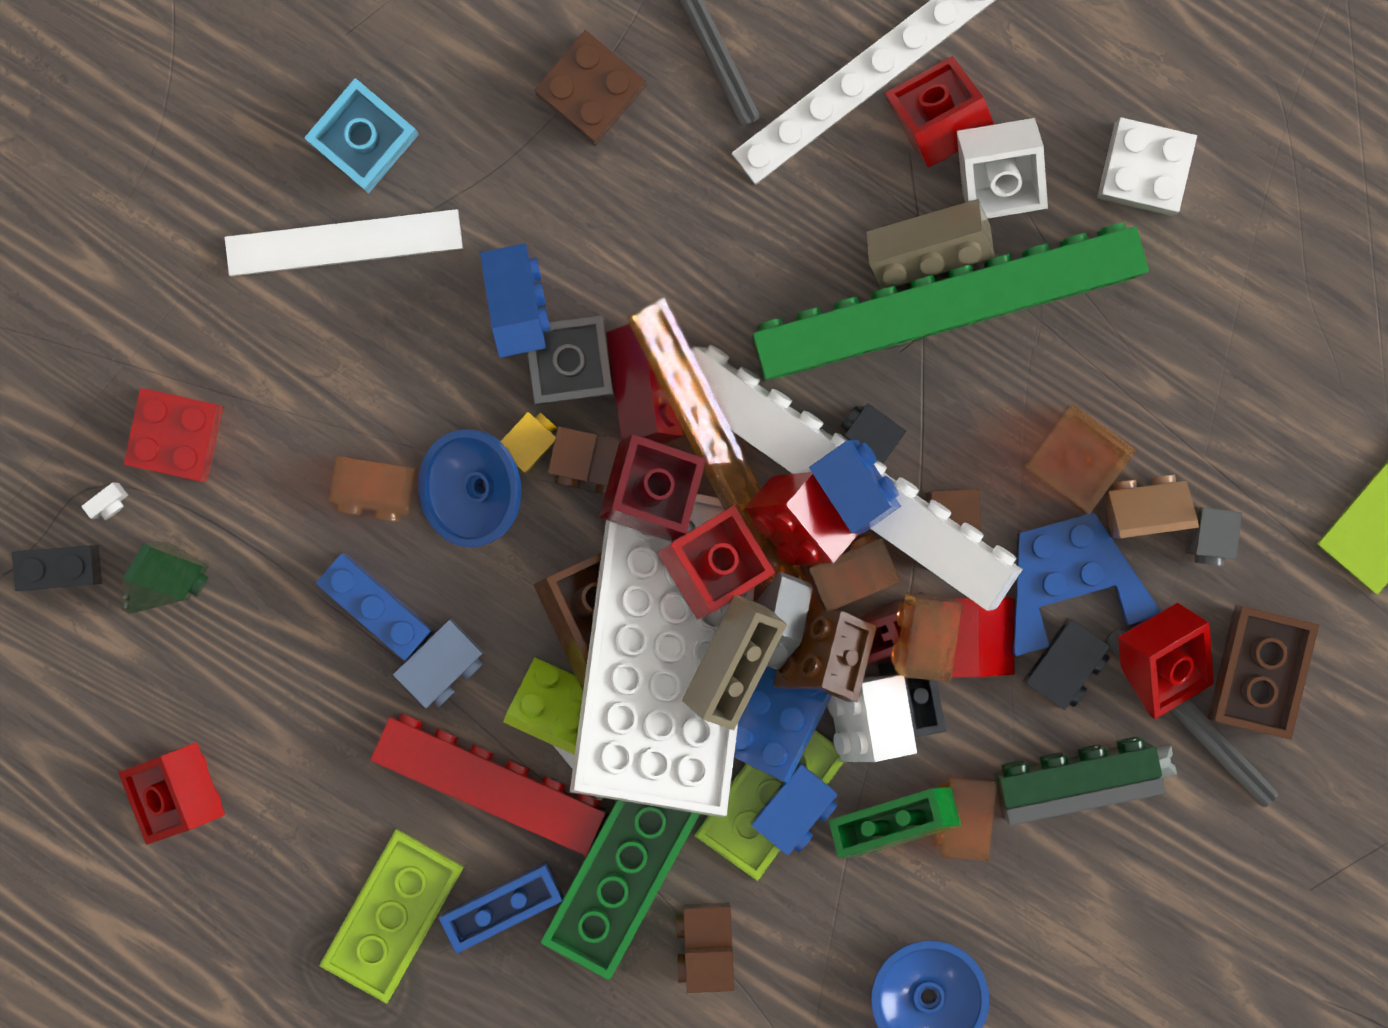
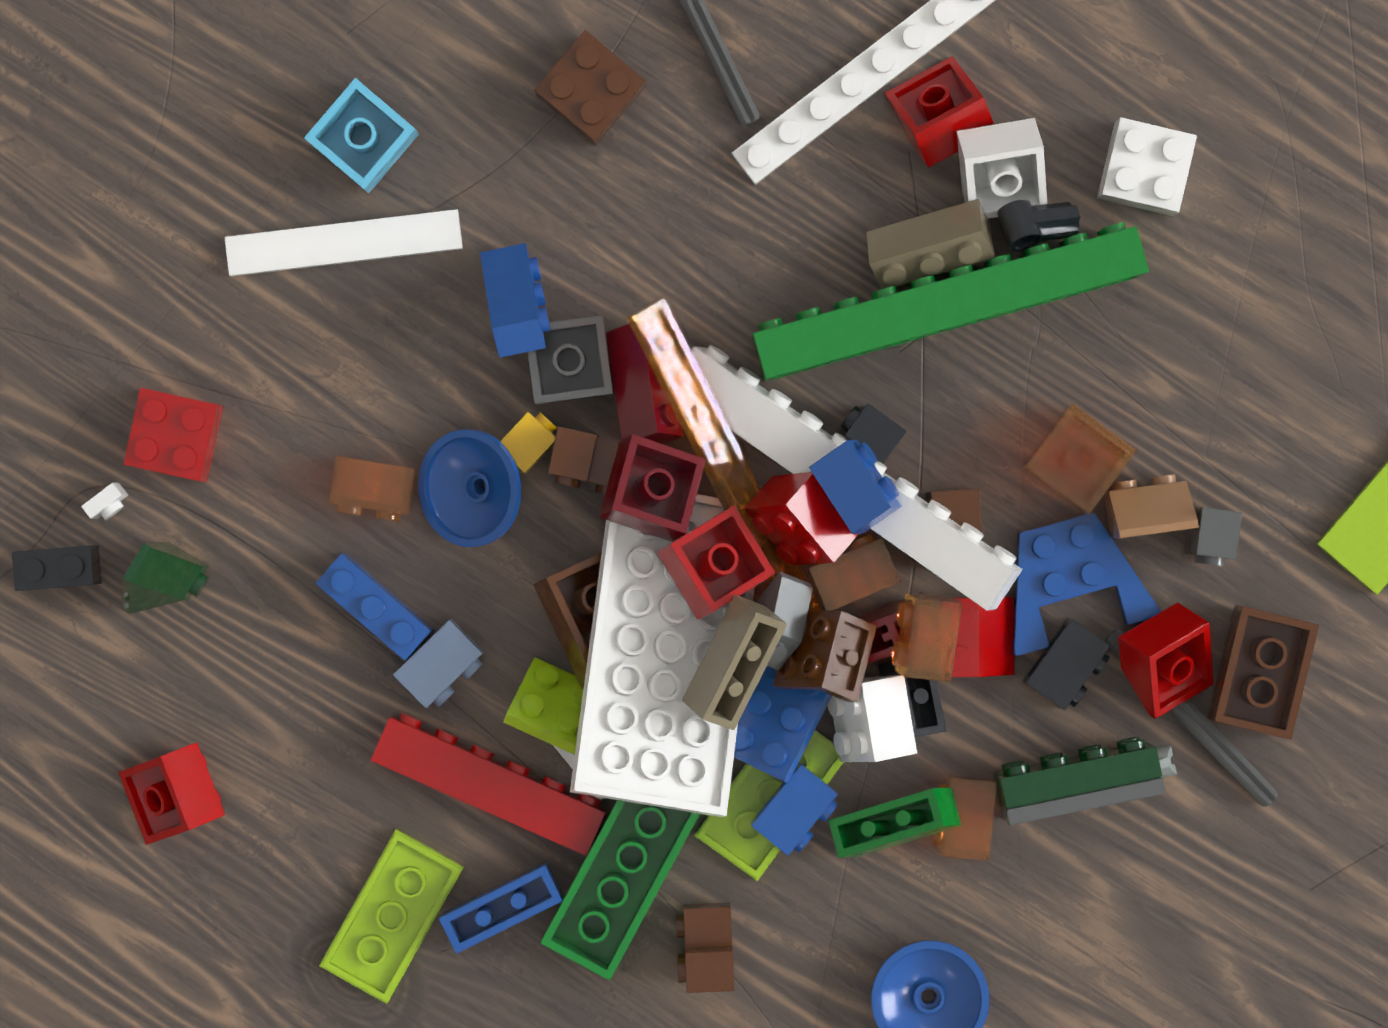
(1029, 225): none -> black piece

